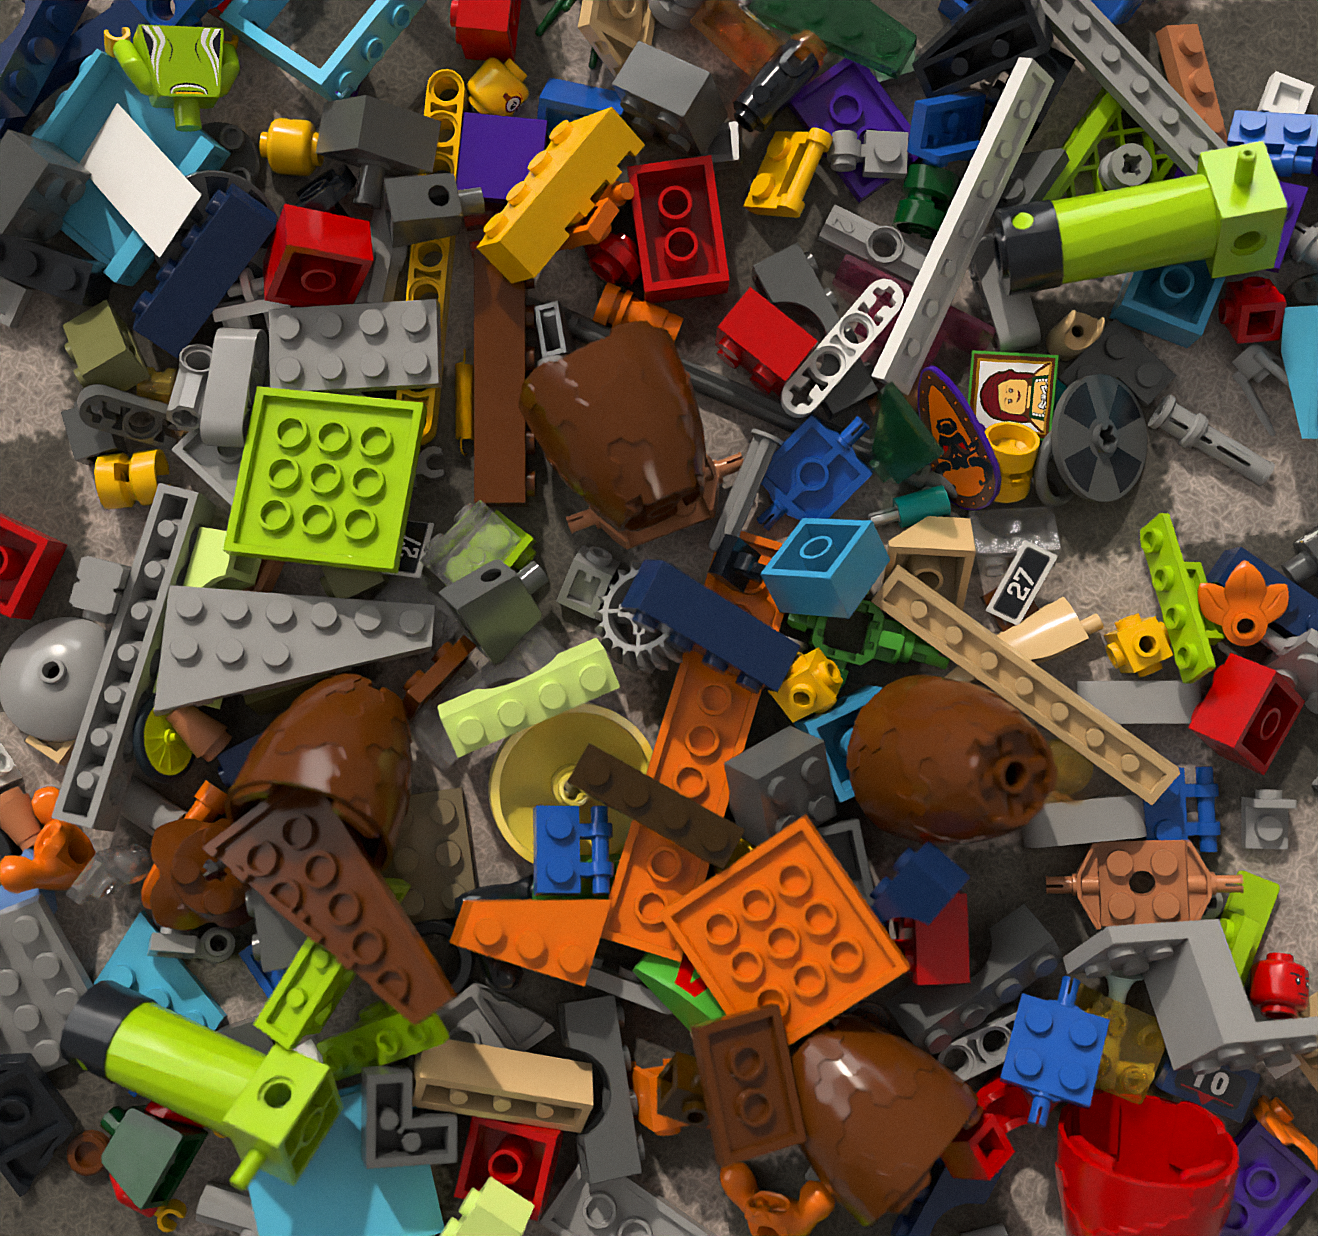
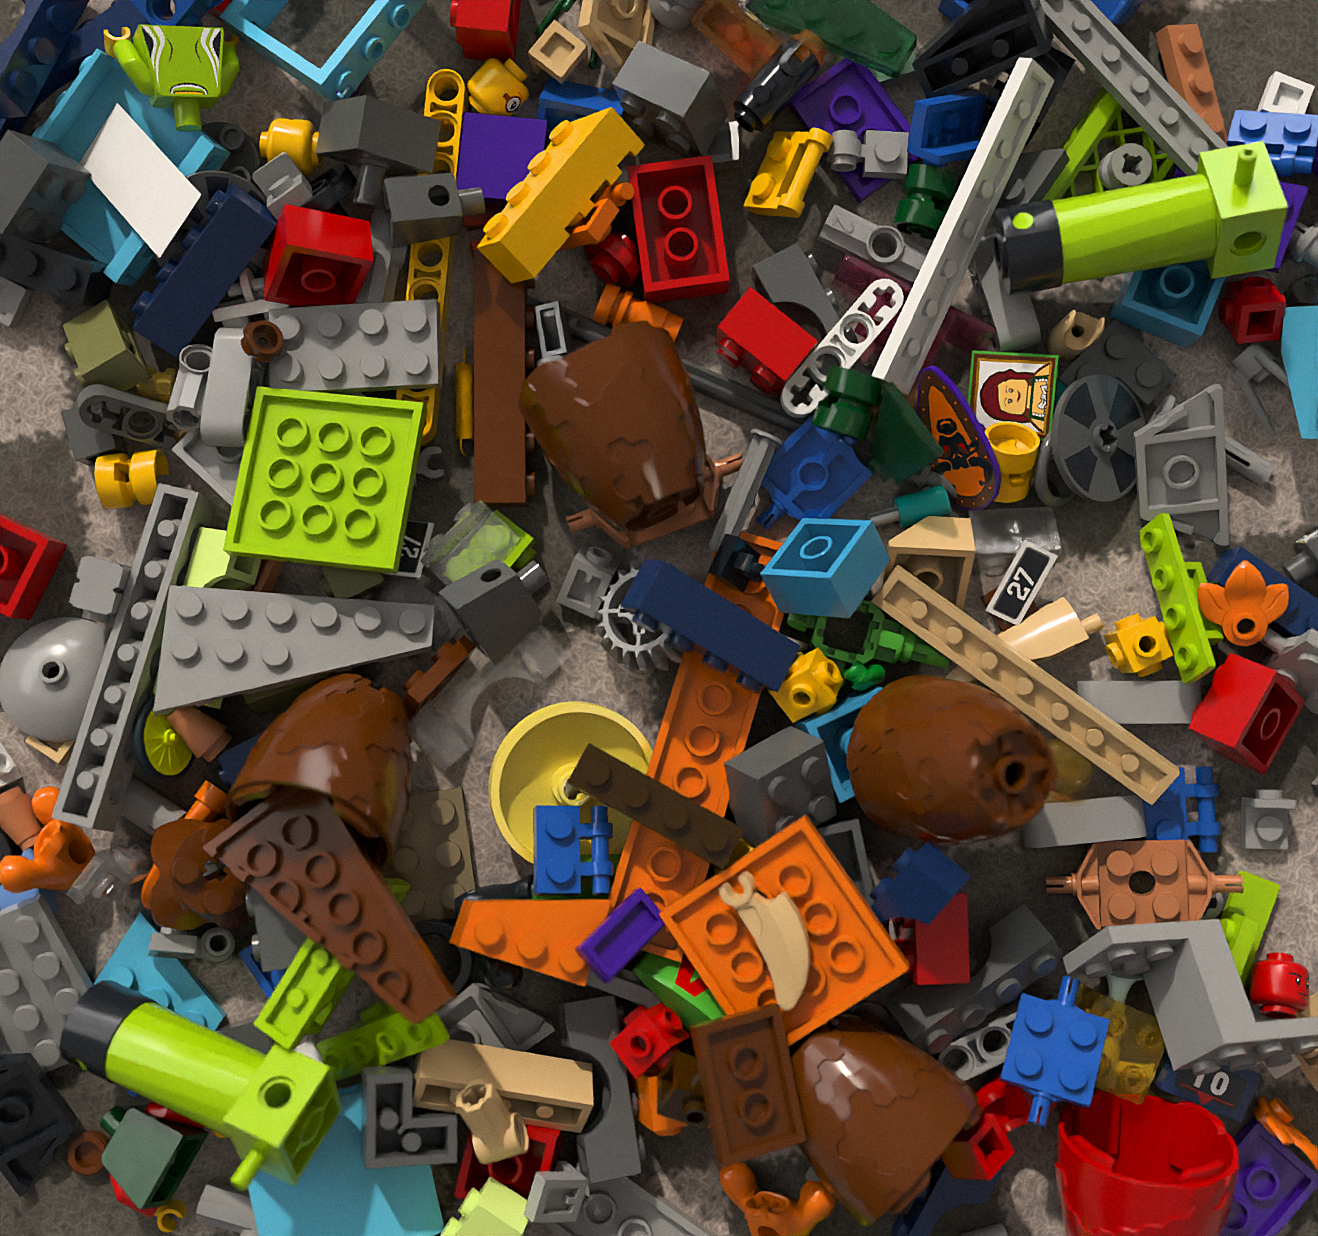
(262, 330): none -> reddish brown plate
(282, 184): none -> light grey bracket
(493, 1128): none -> tan piece
(501, 711): yellowish green arch -> none
(556, 1195): none -> light grey bracket
(558, 52): none -> tan panel
(621, 935): none -> dark purple tile
(649, 1039): none -> red brick
(779, 935): none -> tan piece
(847, 402): none -> dark green wheel
(864, 675): none -> green arm
(1184, 467): none -> light grey wing

